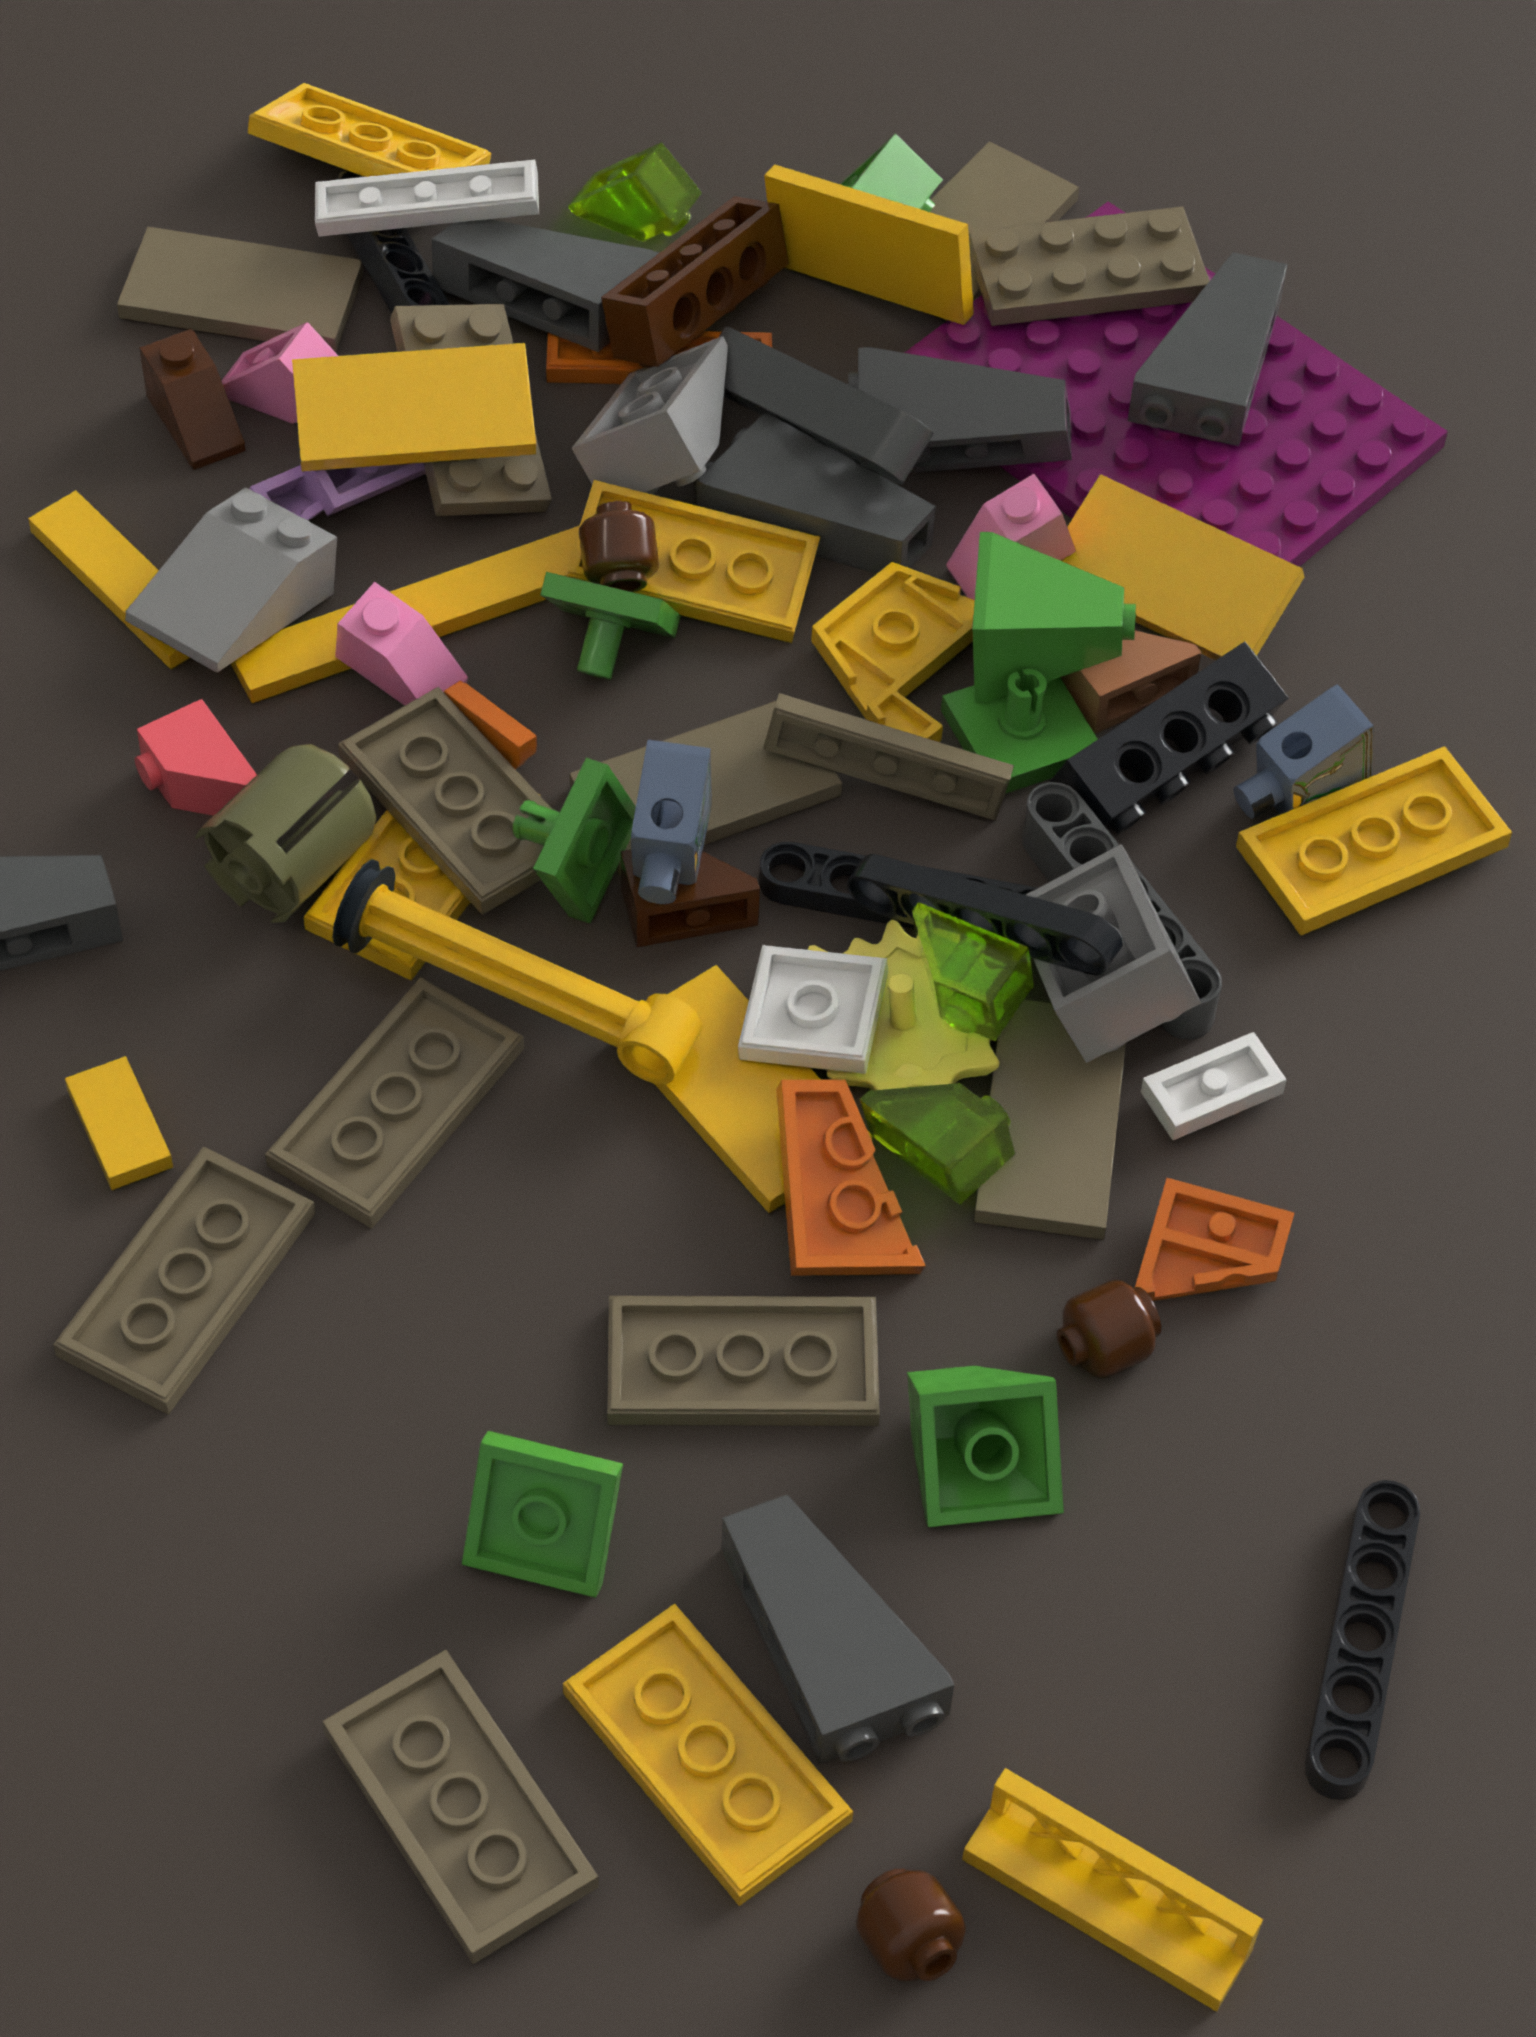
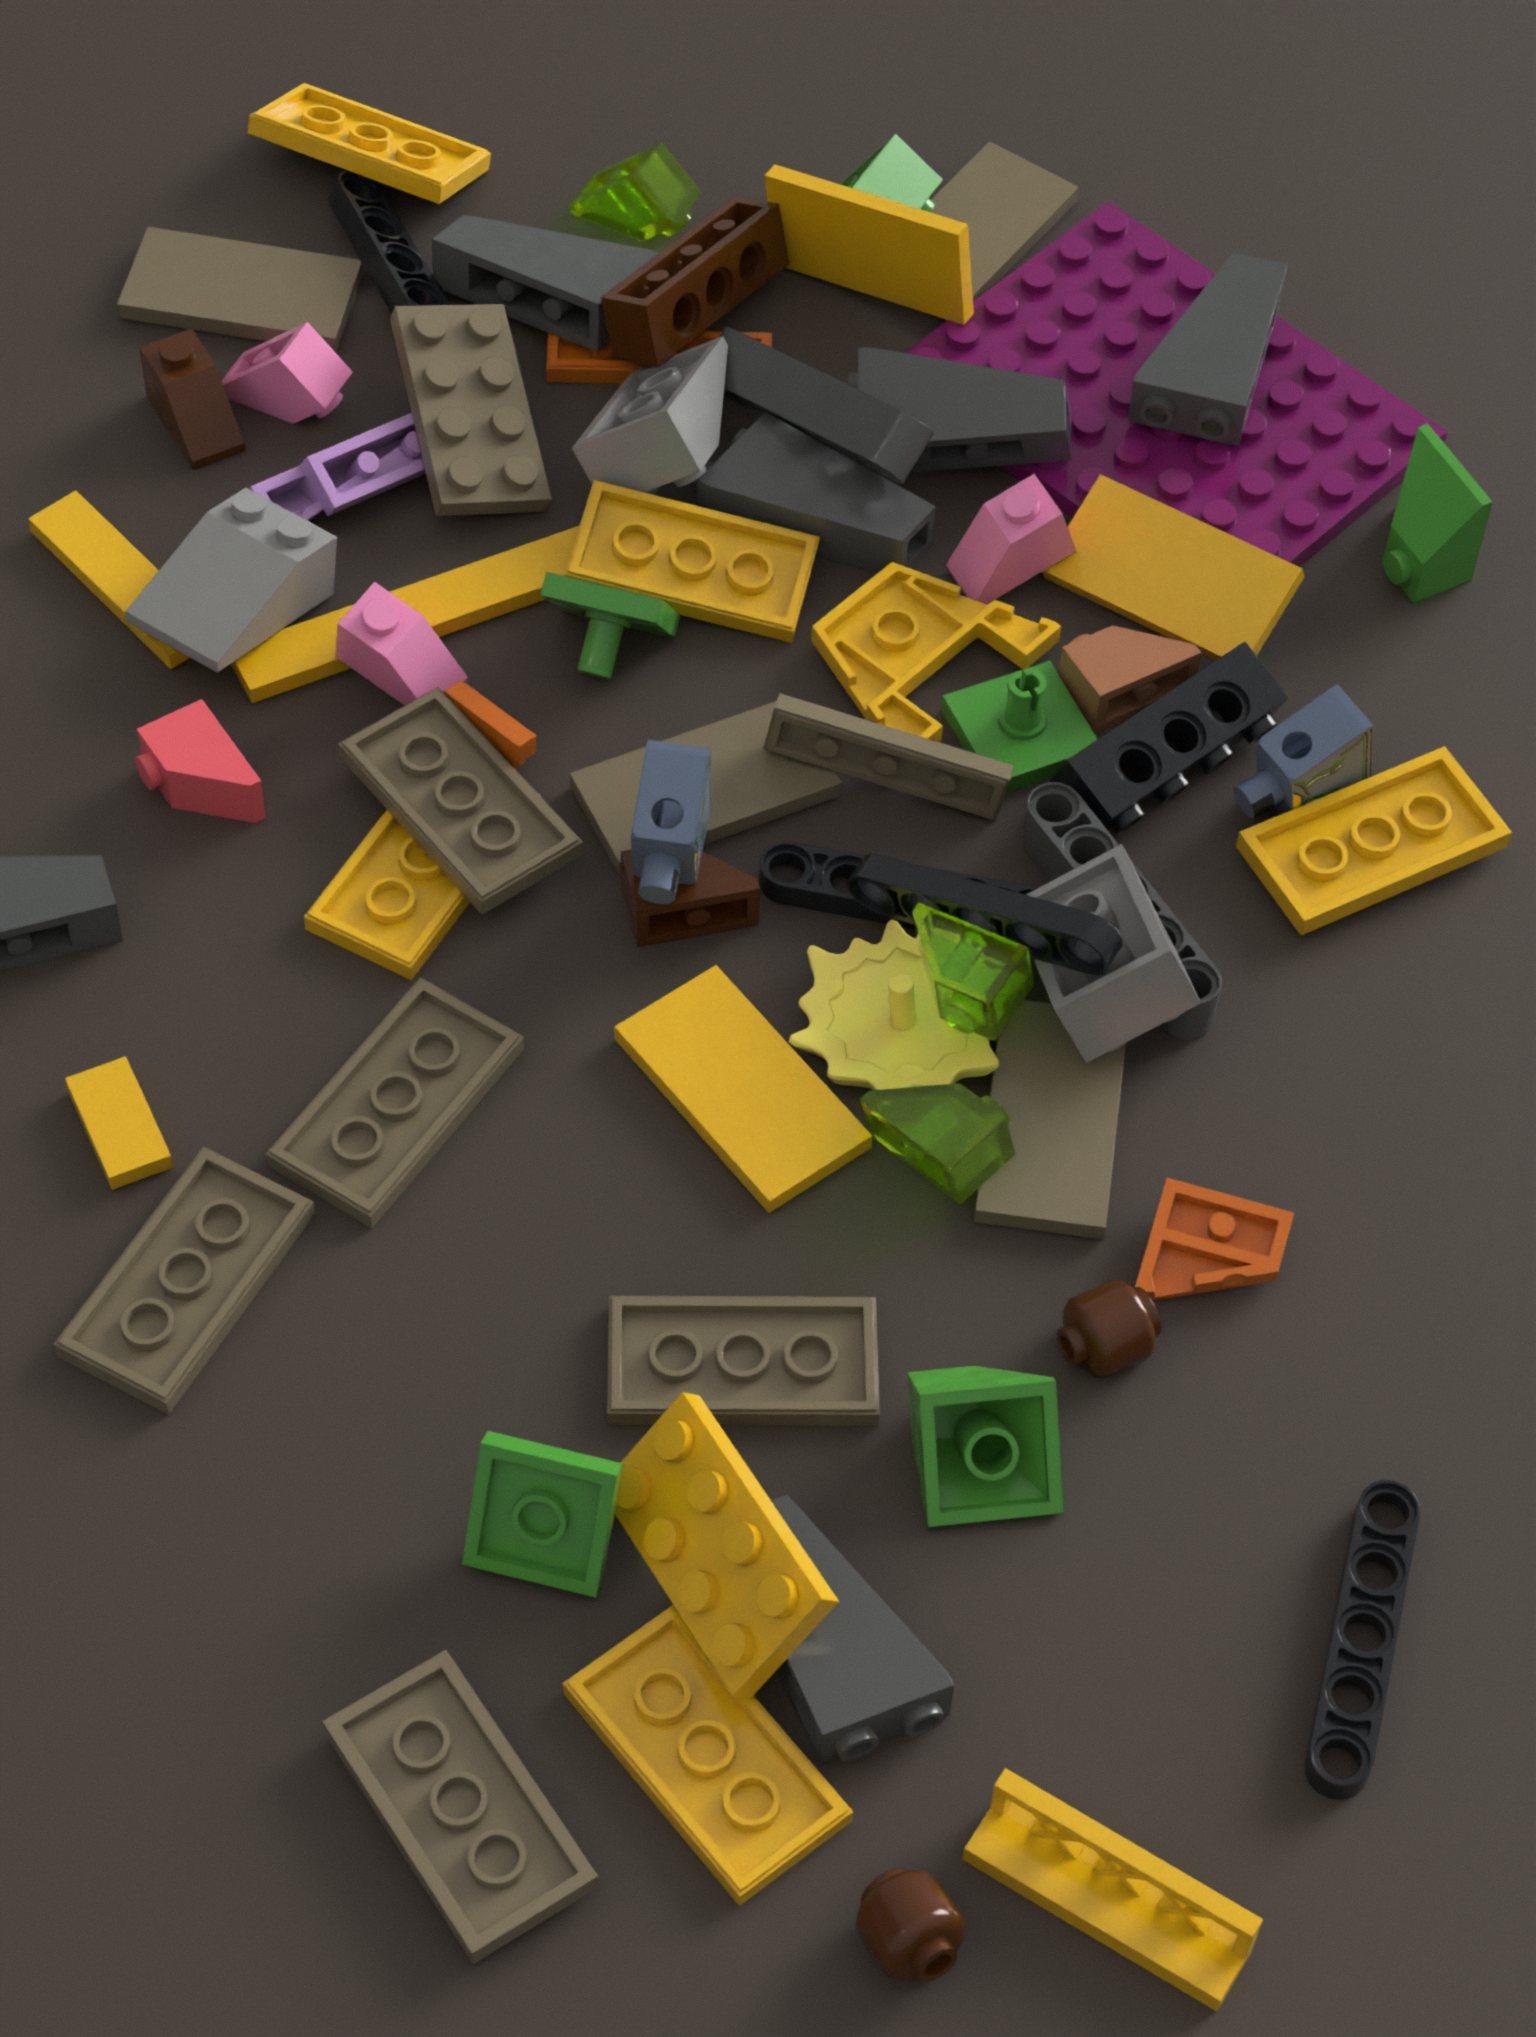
(286, 873): olive cylinder -> none
(413, 407): yellow tile -> none
(426, 198): white tile -> none
(581, 840): bright green tile -> none
(619, 547): reddish brown head -> none
(648, 1034): yellow piece -> none
(719, 1546): none -> yellow plate
(813, 1009): white tile -> none
(833, 1189): orange wing -> none
(1040, 616): bright green slope -> none
(1087, 265): dark tan plate -> none
(1213, 1086): white plate -> none
(1435, 522): none -> bright green slope

